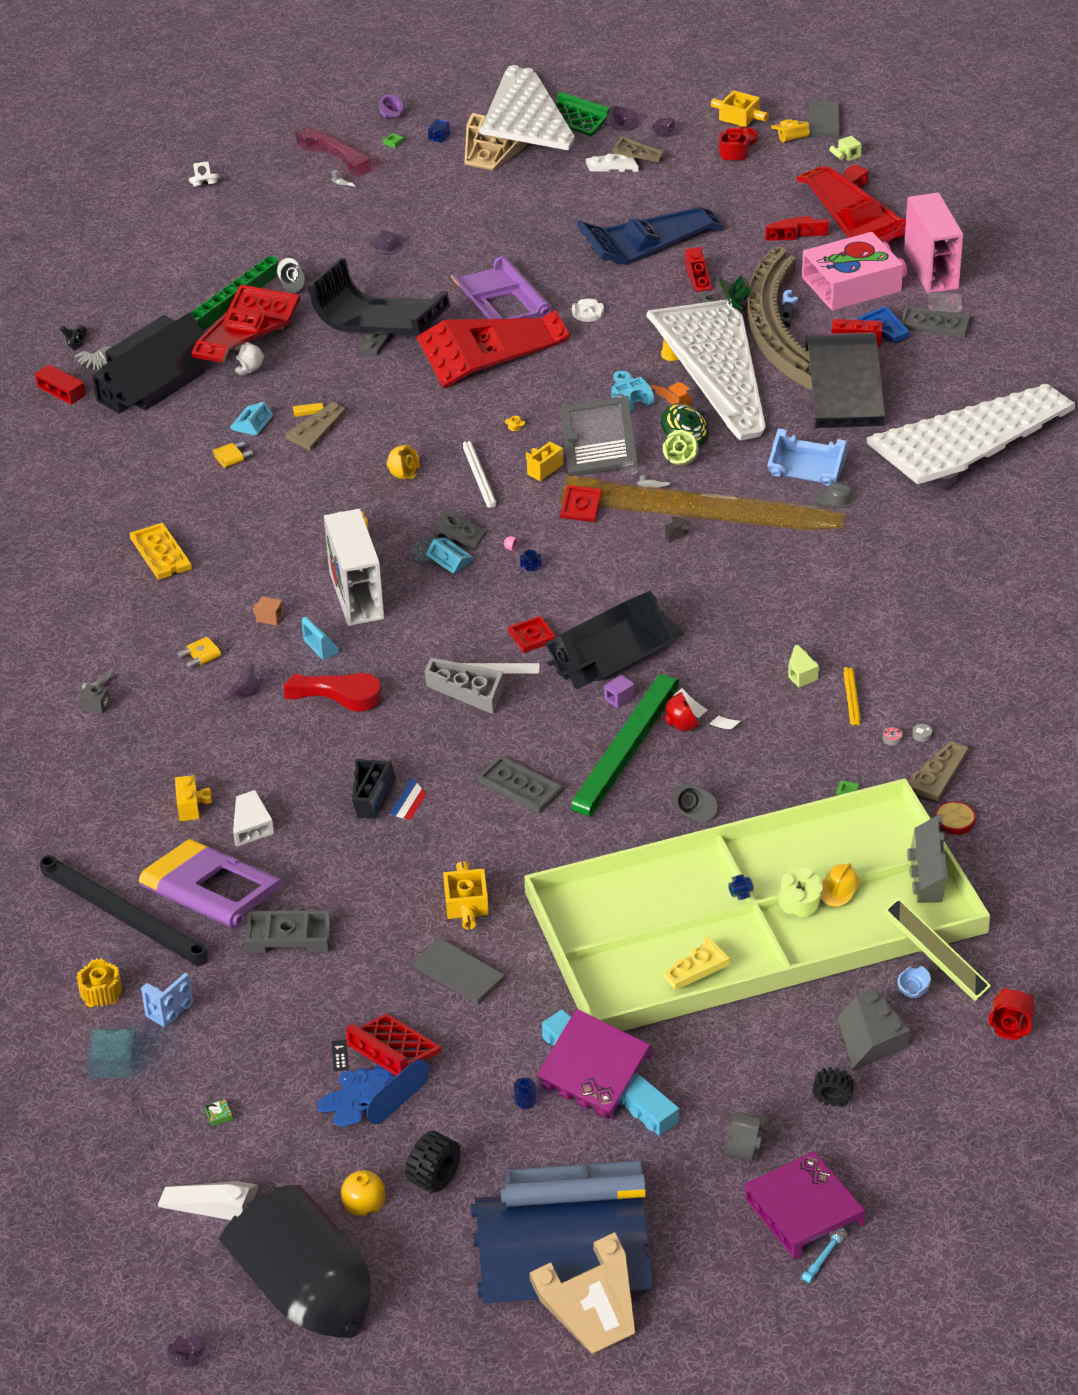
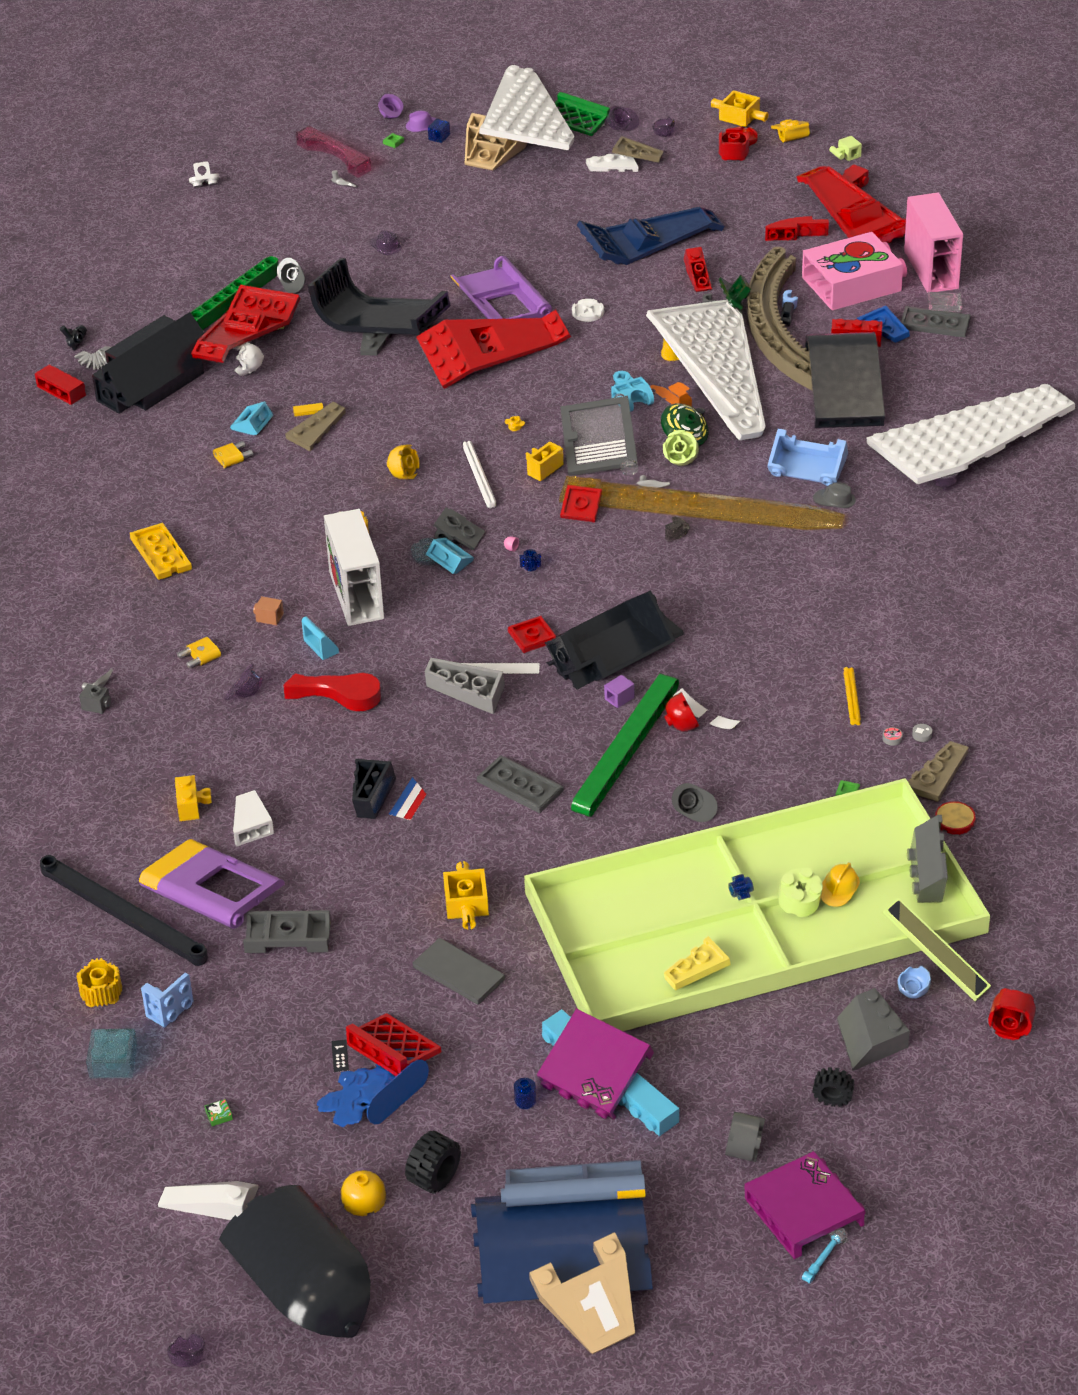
(419, 121): none -> medium lavender piece
(802, 668): yellowish green slope -> none
(823, 118): dark grey tile -> none

